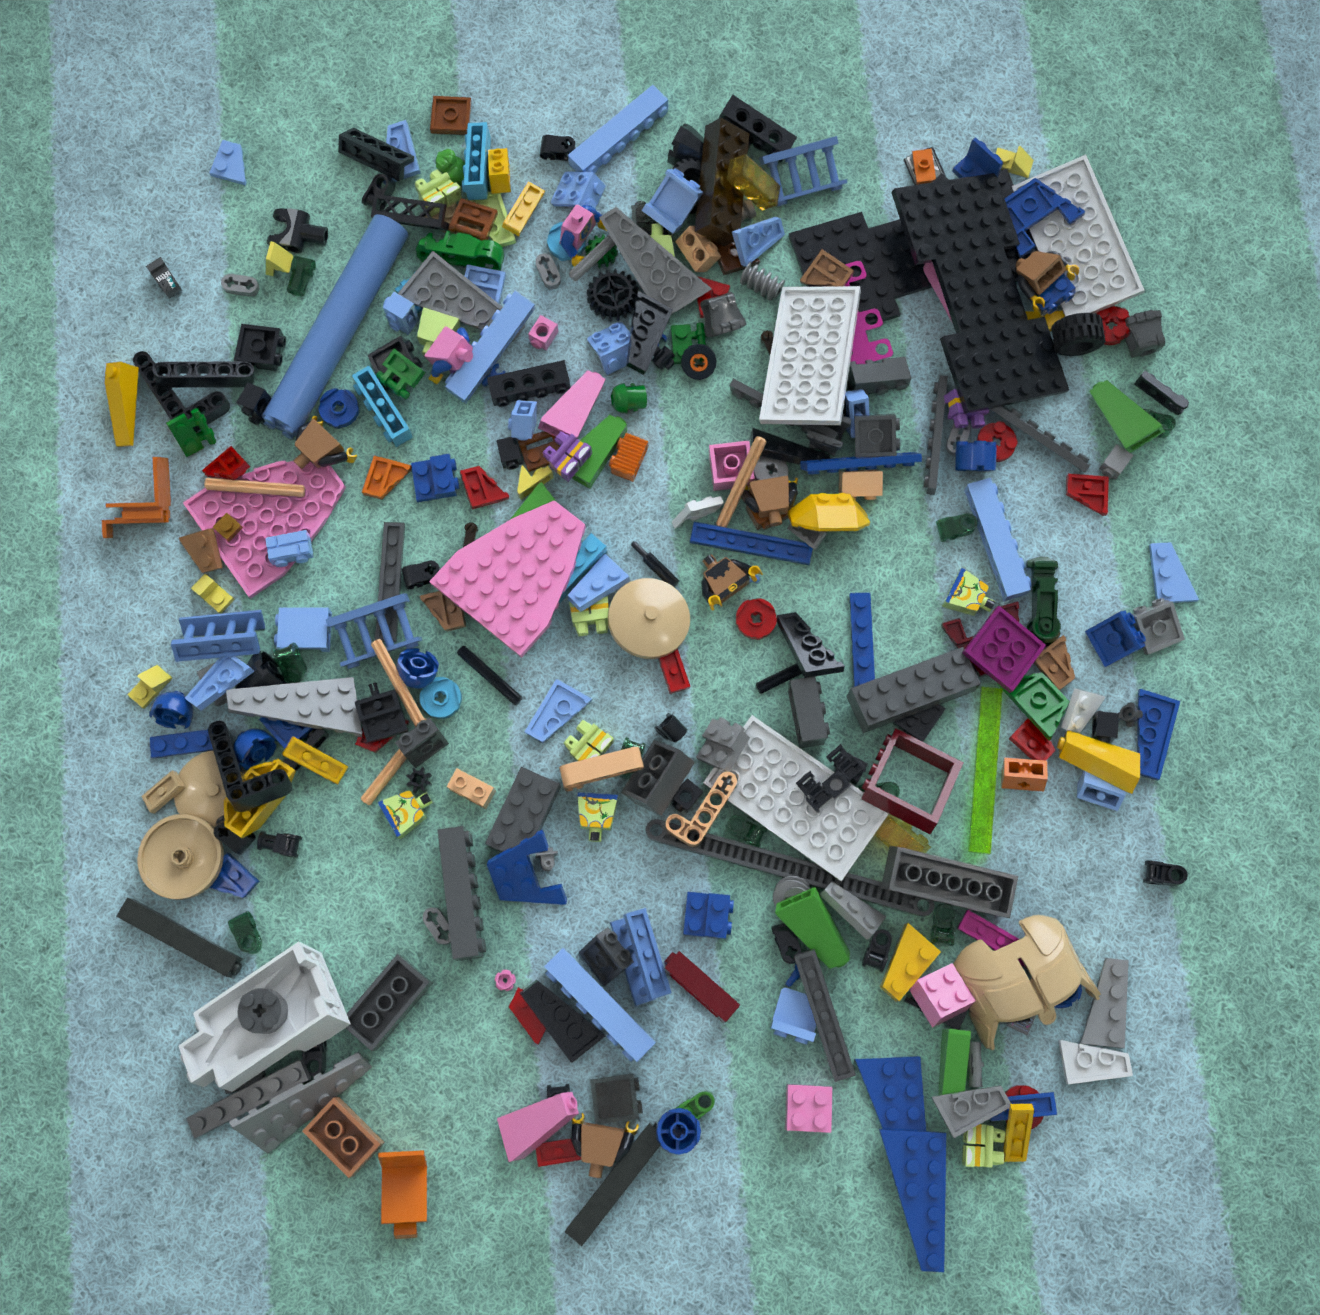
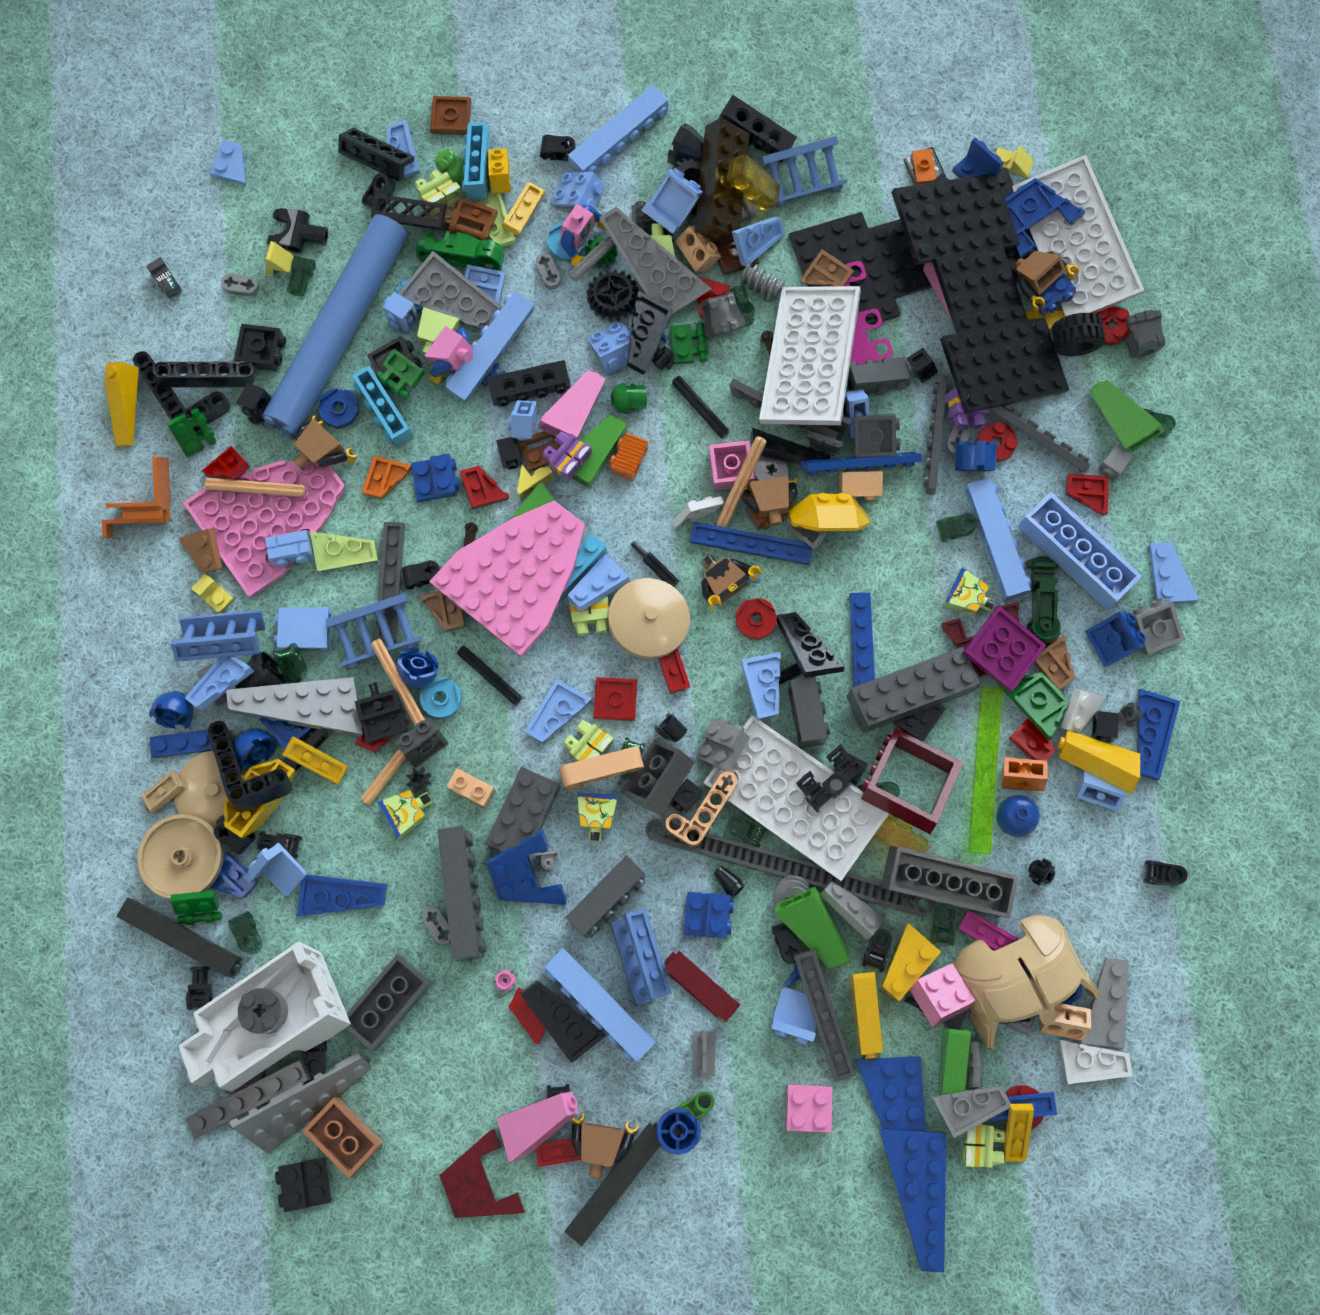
(149, 686): light yellow slope -> none
(193, 903): none -> green plate
(199, 989): none -> black connector
(227, 527): pearl gold plate -> none
(278, 868): none -> light blue bracket
(303, 1184): none -> black plate
(334, 894): none -> blue wing
(341, 551): none -> yellowish green wing
(404, 1191): orange piece -> none
(469, 1186): none -> dark red wing
(546, 326): bright pink brick -> none
(606, 896): none -> dark grey brick
(606, 956): dark grey plate -> none
(615, 699): none -> red plate
(615, 1098): clear smoke plate -> none
(697, 351): black bush -> none
(699, 405): none -> black axle
(704, 1053): none -> light grey hinge
(730, 883): none -> black cone
(744, 303): none -> clear green piece
(762, 682): none -> light blue wing
(866, 1014): none -> yellow slope
(922, 365): none -> black brick
(1018, 816): none -> blue cylinder
(1041, 871): none -> black gear
(1070, 1022): none -> light nougat brick
(1079, 551): none -> light blue brick
(1161, 393): black hinge -> none

